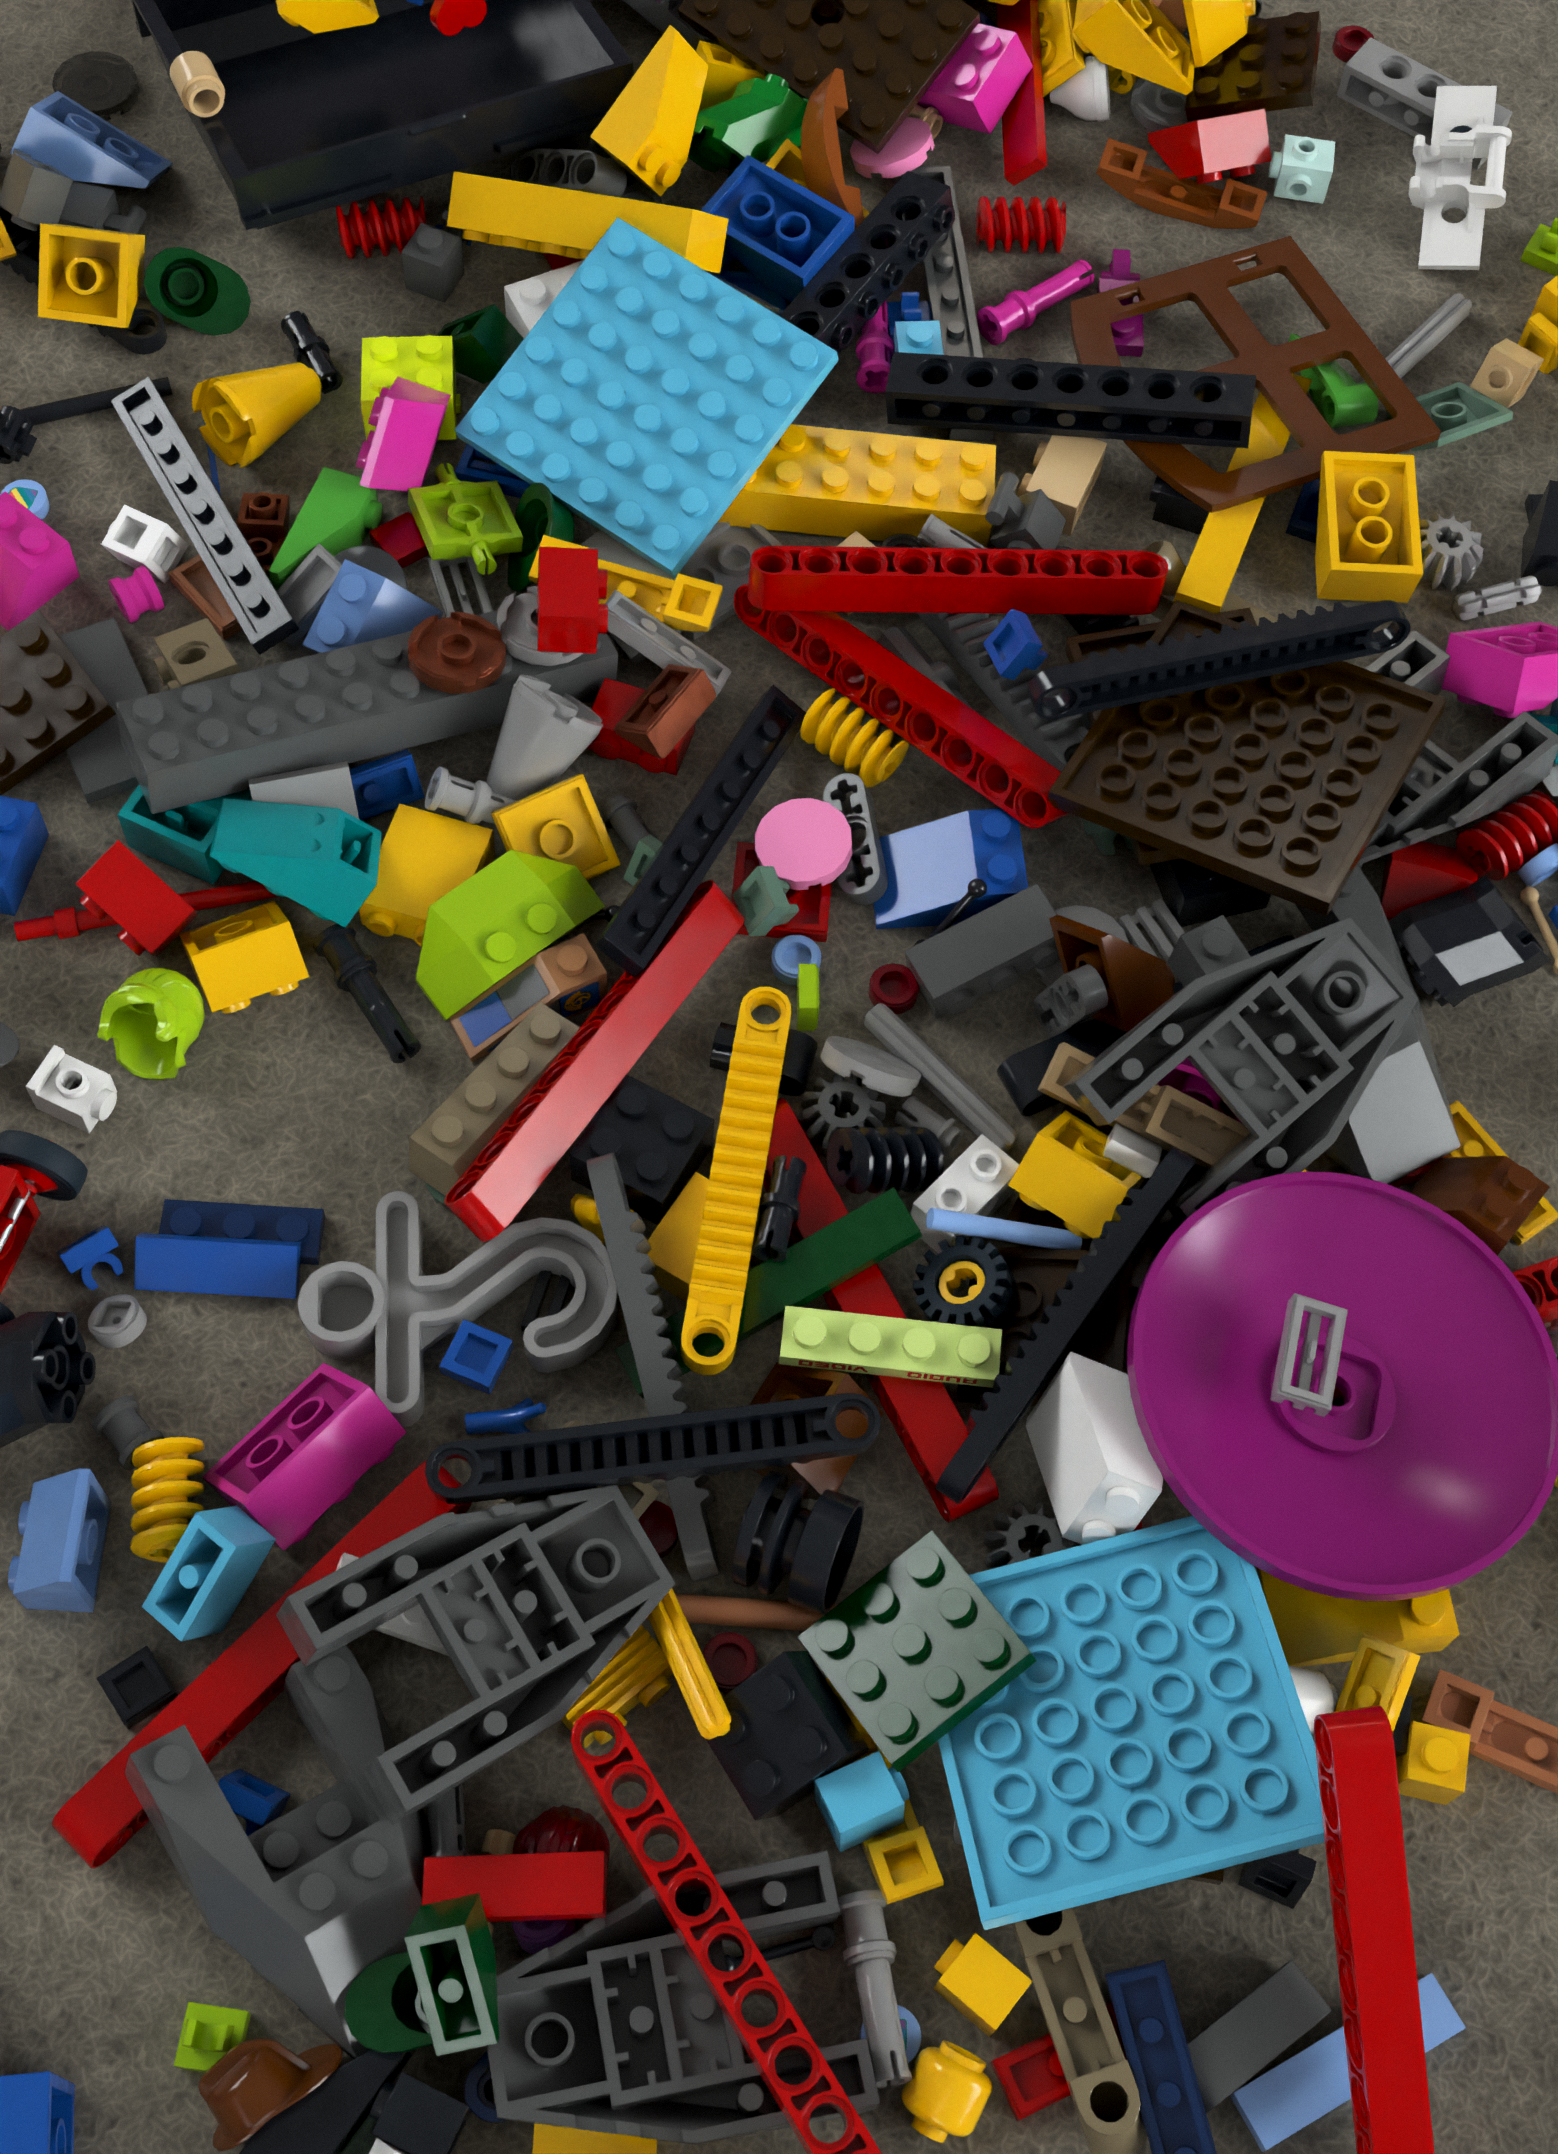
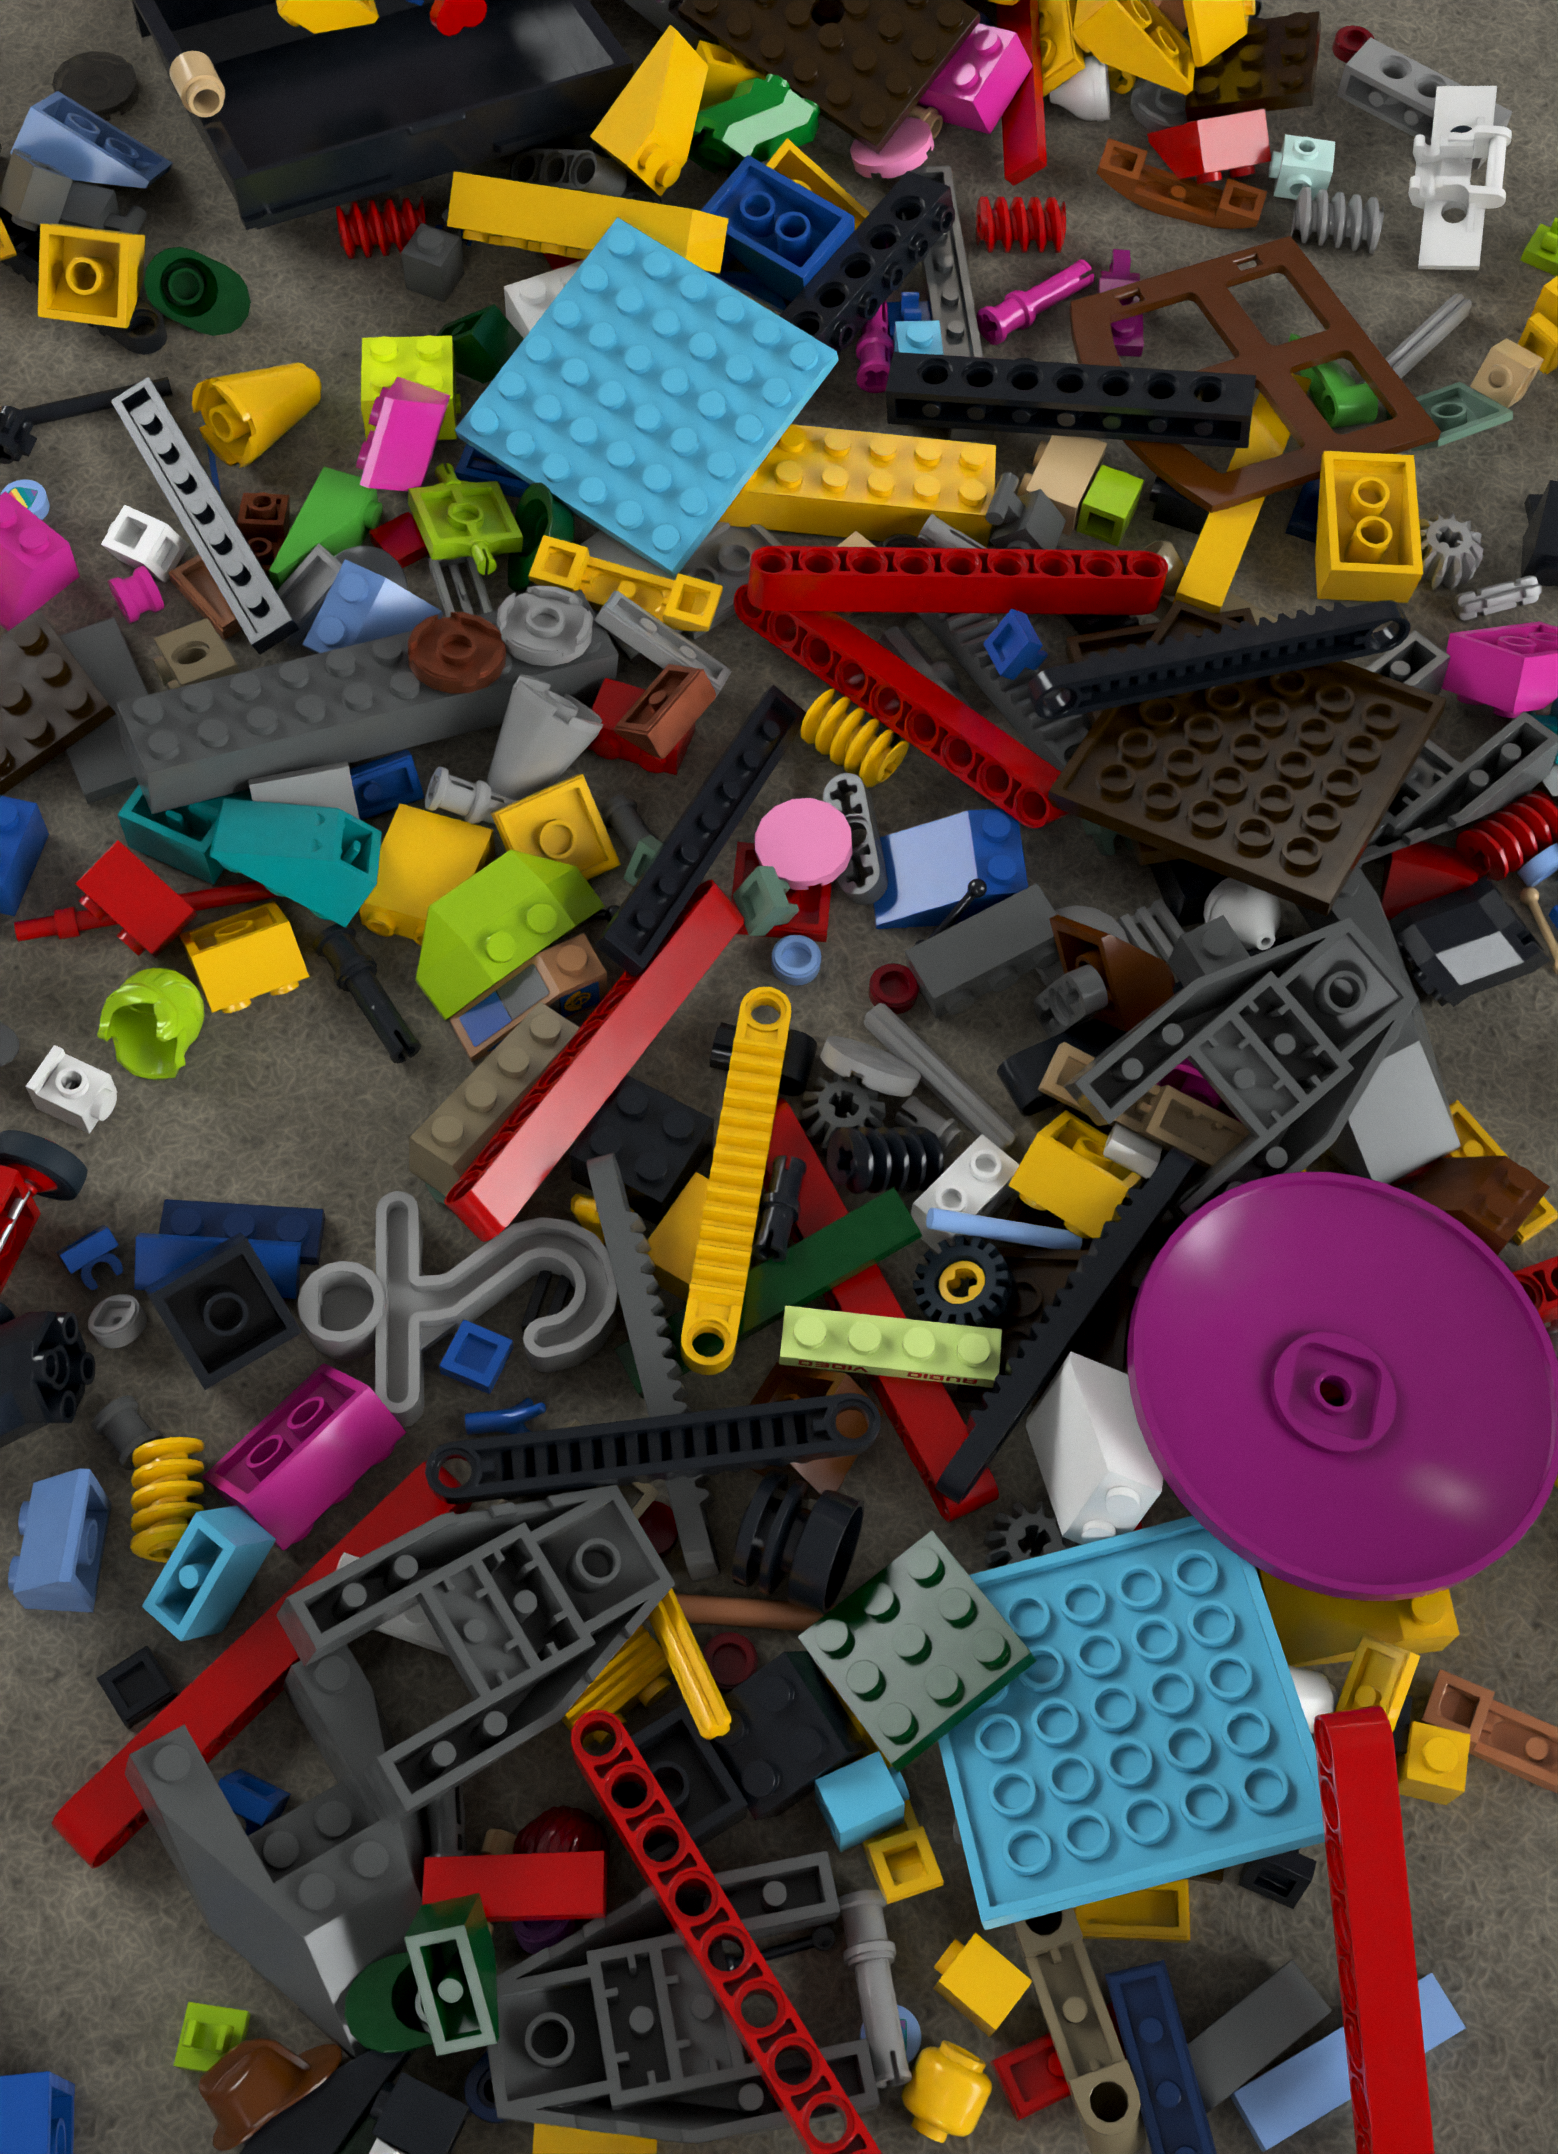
(223, 1310): none -> black brick
(311, 350): black pin -> none
(569, 600): red brick -> none
(690, 1779): none -> black brick
(807, 997): lime tile -> none
(821, 146): dark orange slope -> none
(1109, 505): none -> lime brick
(1142, 1915): none -> yellow tile
(1248, 910): none -> white helmet
(1300, 1394): light grey tile -> none
(1338, 219): none -> light grey piece

